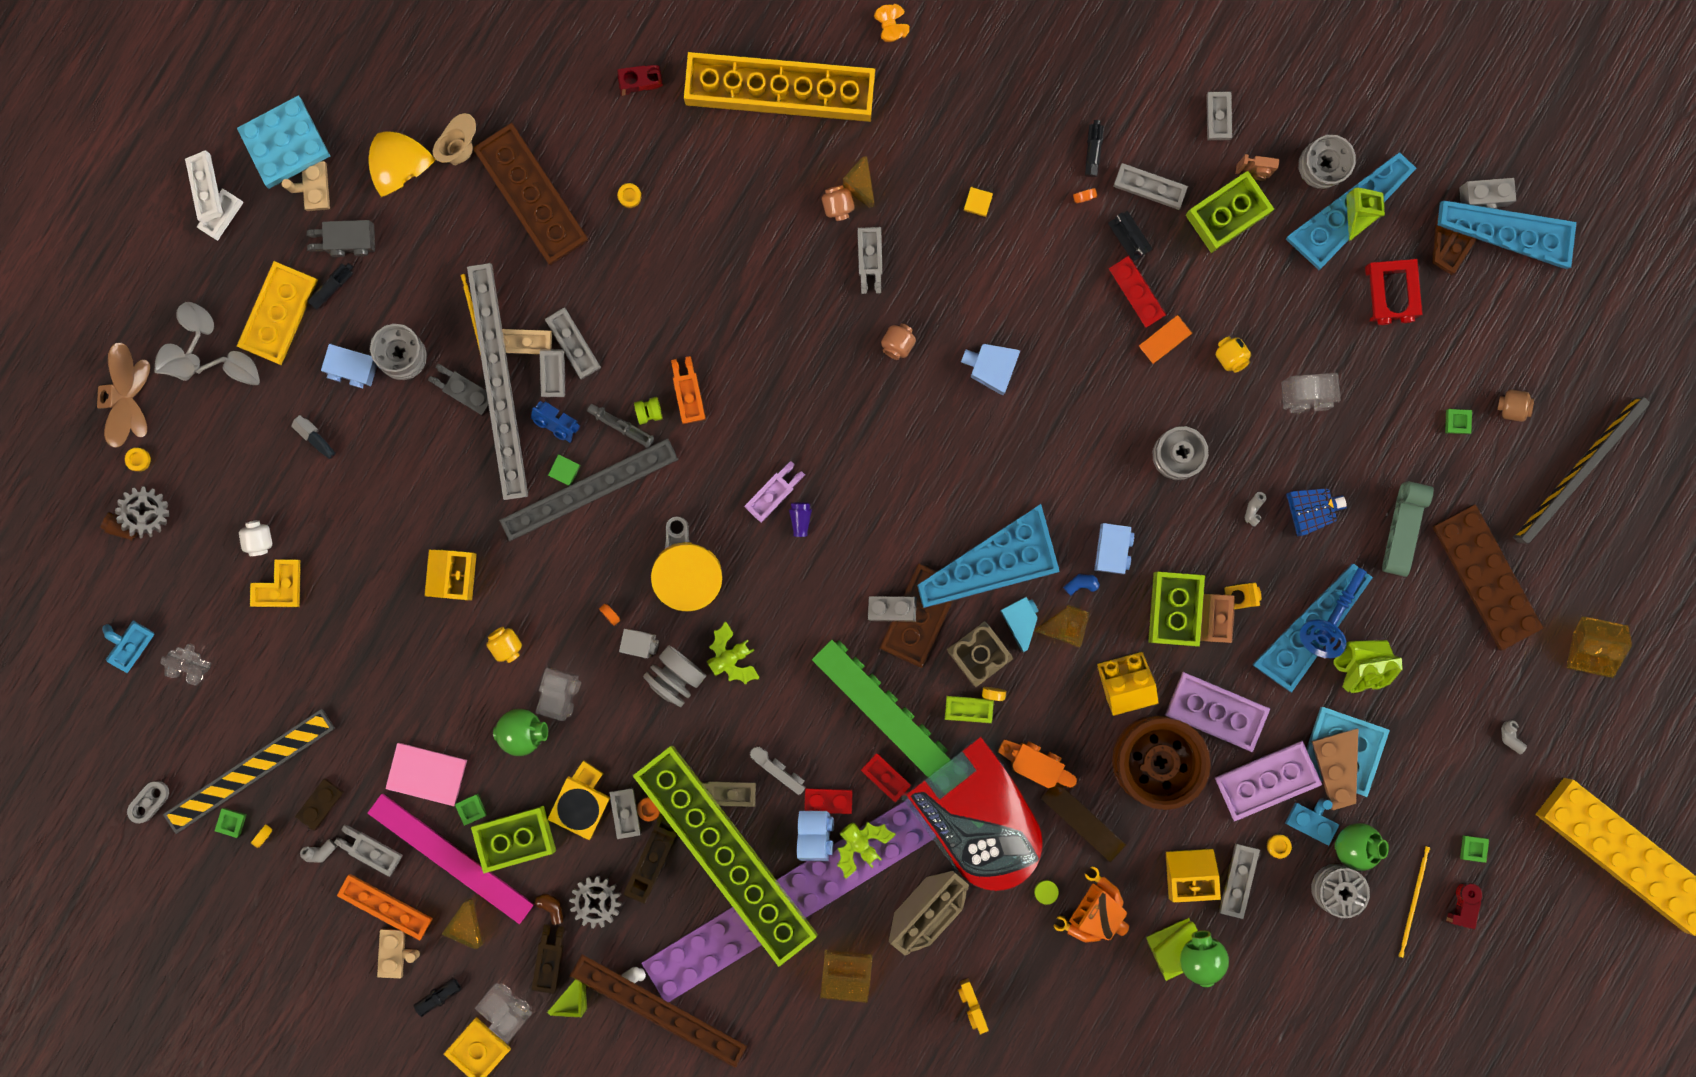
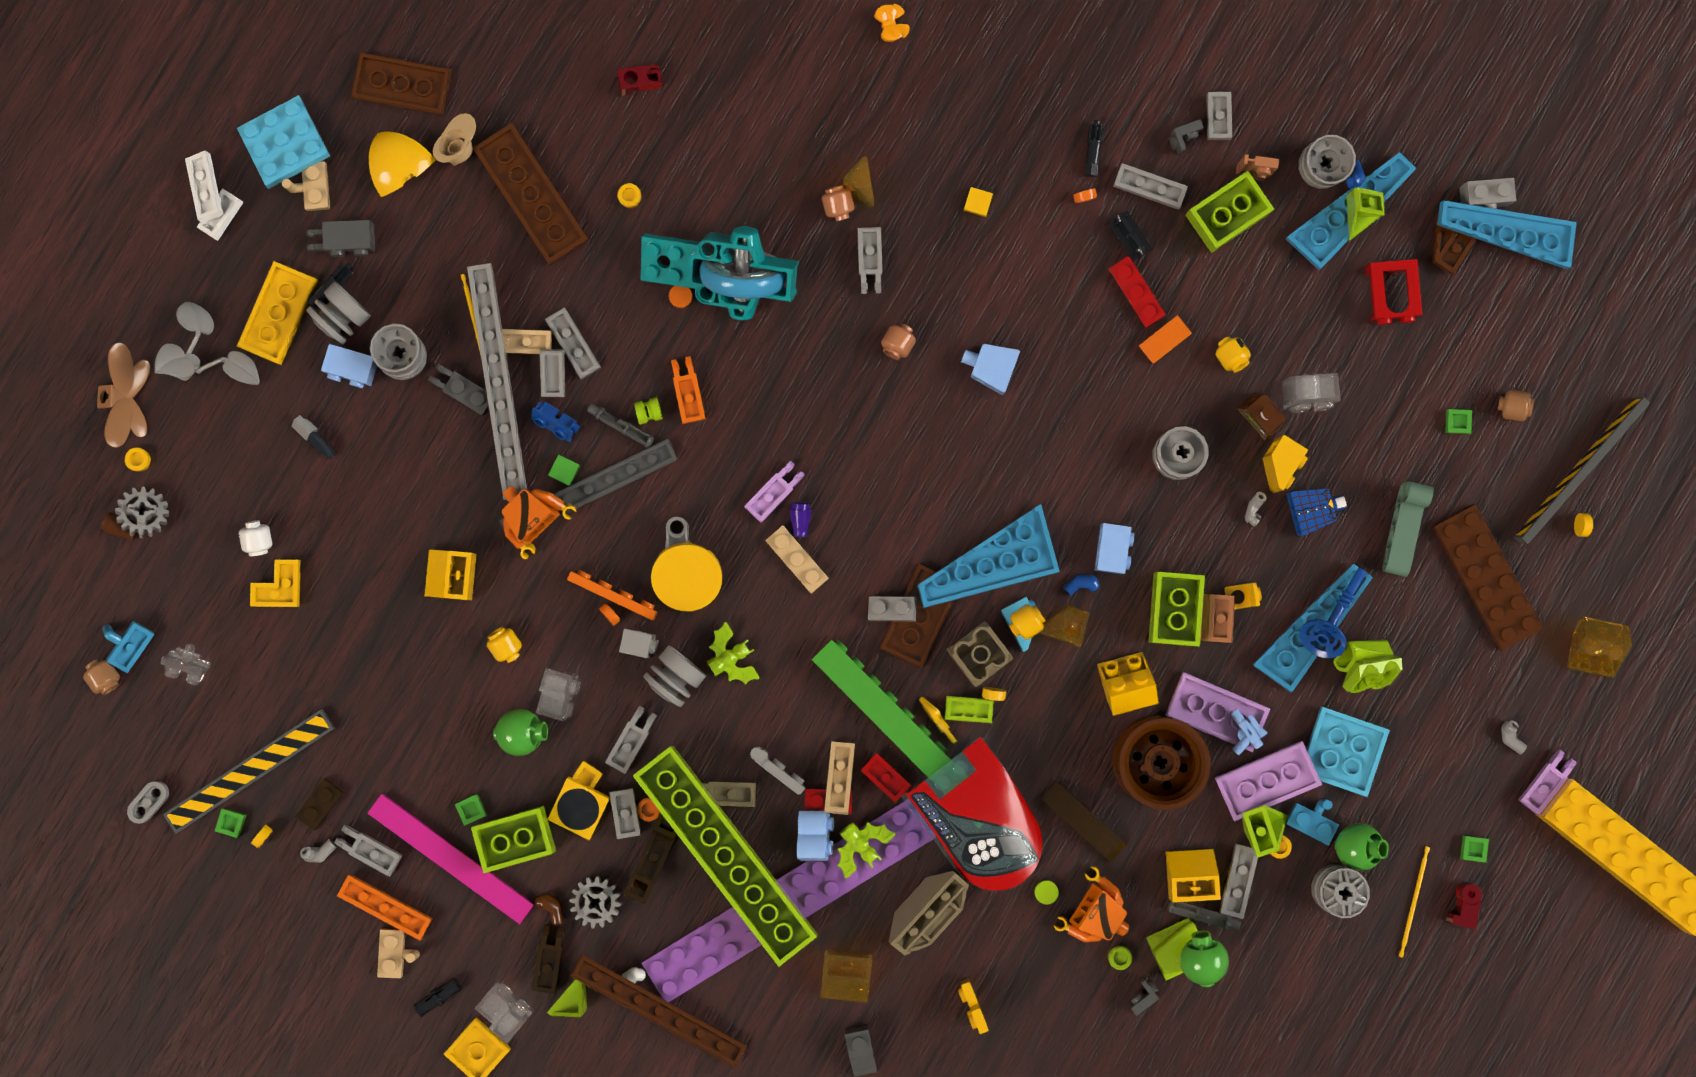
(101, 677): none -> medium nougat head
(338, 313): none -> light grey wheel
(401, 84): none -> reddish brown tile
(426, 774): bright pink tile -> none
(465, 926): clear yellow slope -> none
(530, 515): none -> orange torso
(604, 589): none -> orange plate
(630, 742): none -> light grey hinge
(680, 297): none -> orange tile
(733, 275): none -> teal piece
(779, 86): yellow brick -> none
(797, 559): none -> tan plate
(839, 778): none -> tan plate
(860, 1050): none -> dark grey slope
(935, 715): none -> yellow hand
(1027, 621): none -> yellow head
(1035, 765): orange hinge -> none
(1120, 957): none -> lime tile
(1142, 1001): none -> dark grey bracket
(1187, 131): none -> dark grey bracket
(1204, 915): none -> dark grey piece
(1248, 732): none -> light blue piece
(1262, 415): none -> reddish brown torso
(1264, 829): none -> lime slope
(1282, 461): none -> yellow slope
(1338, 766): medium nougat wing -> none
(1357, 177): none -> blue arm
(1546, 783): none -> lavender hinge
(1583, 524): none -> yellow tile

